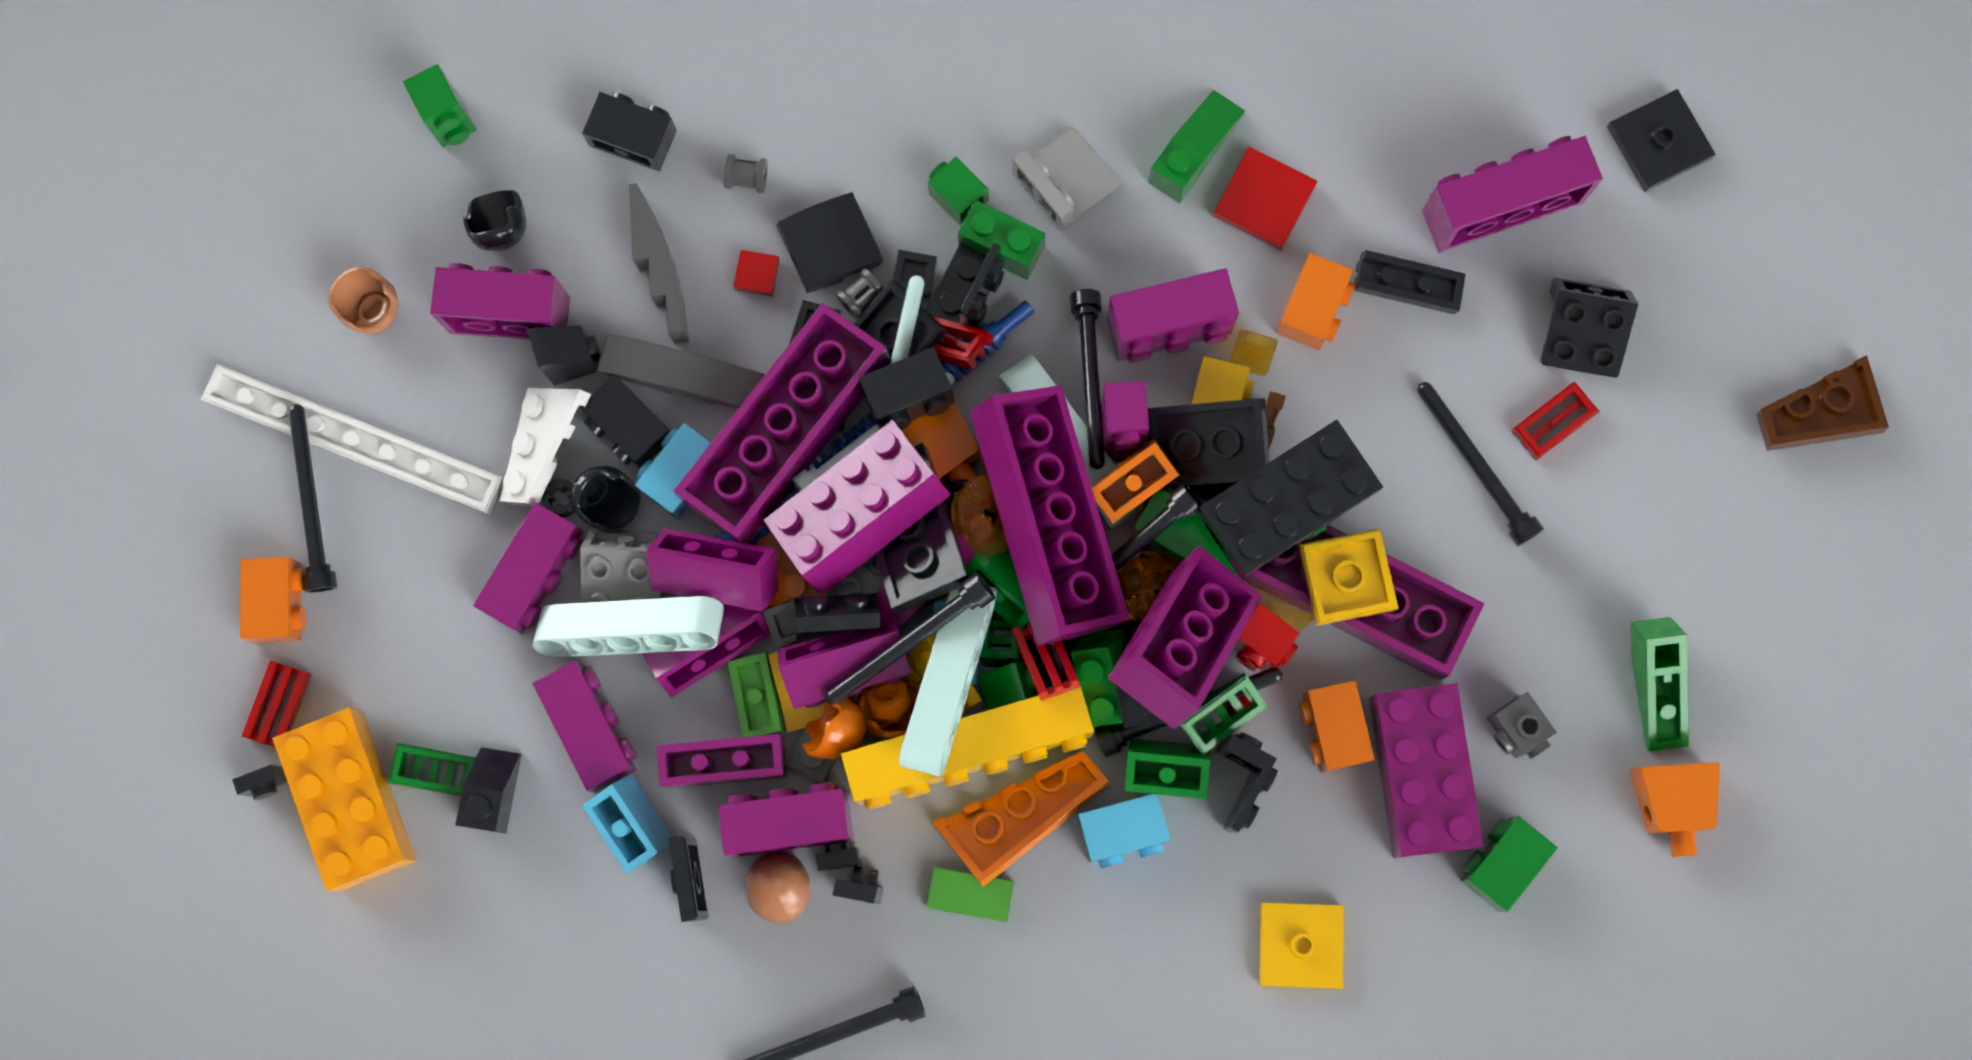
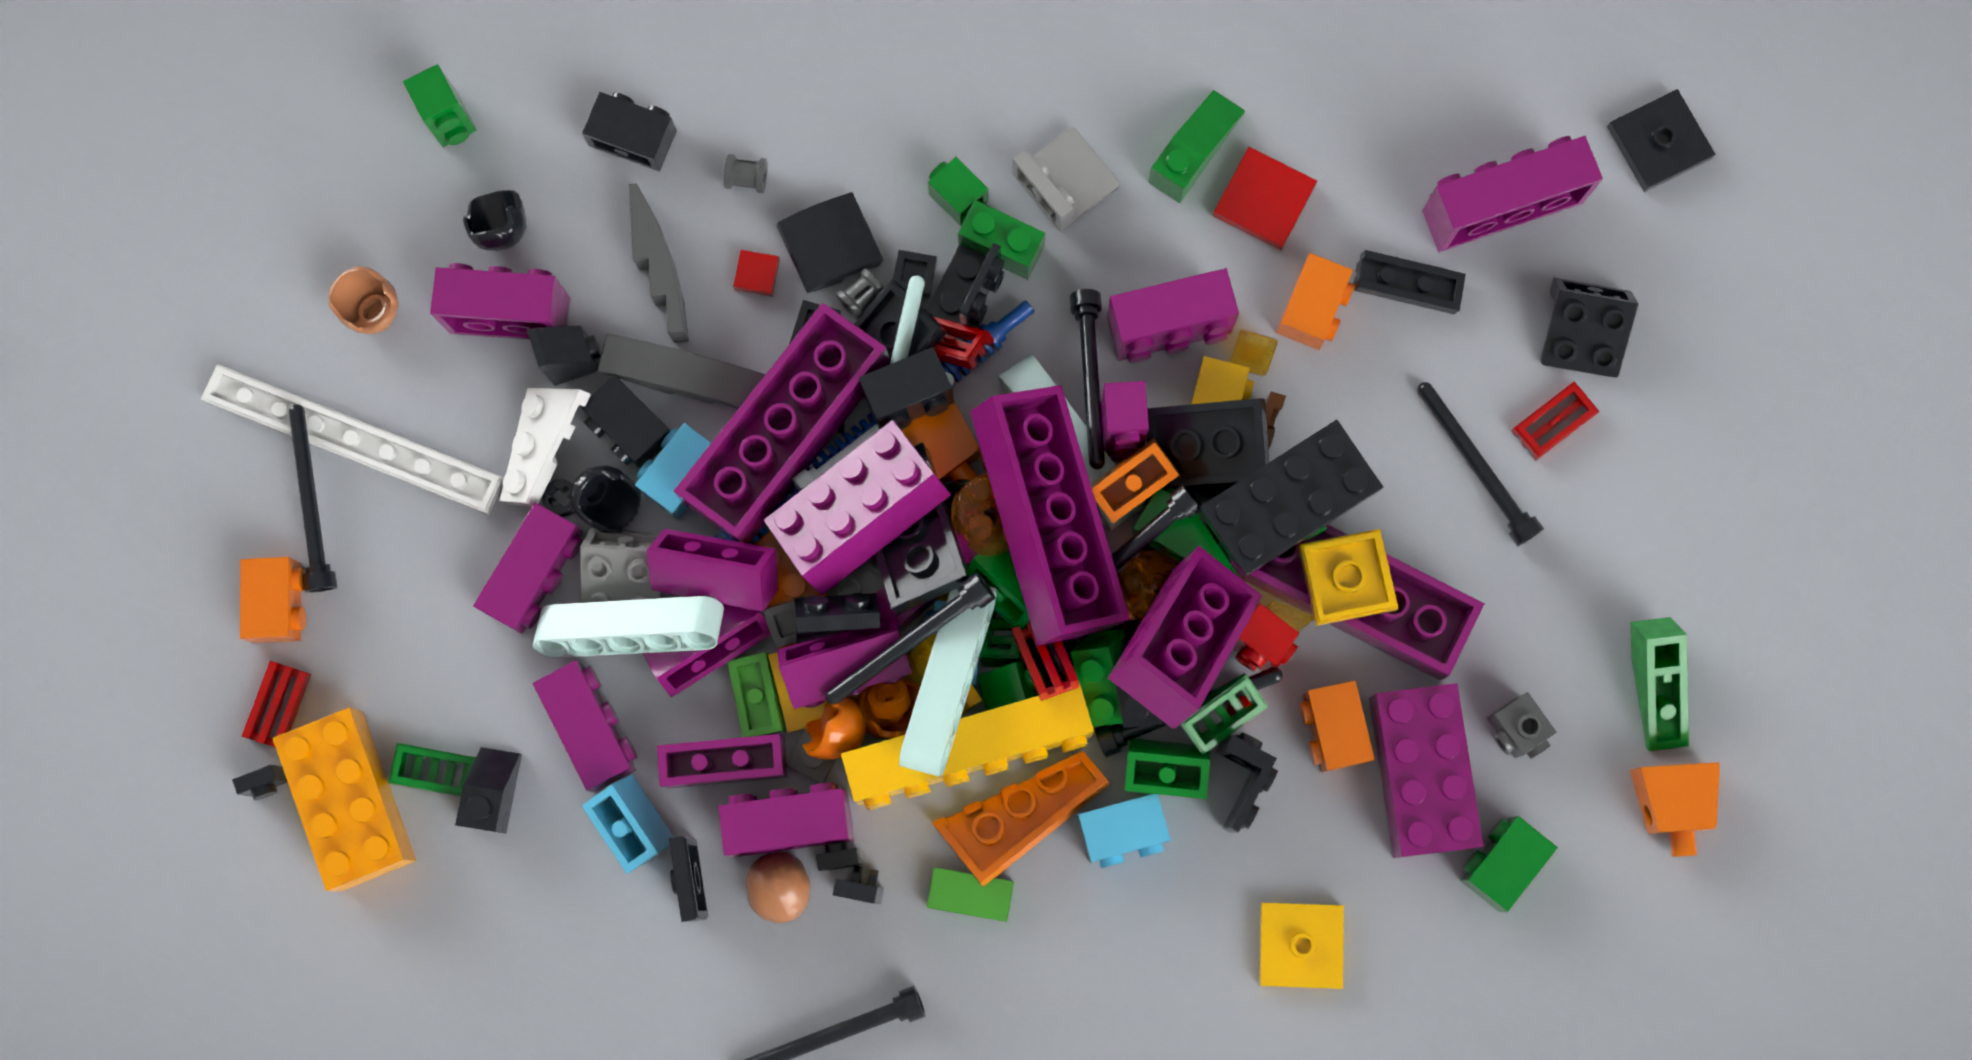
(1830, 410): reddish brown wing -> none

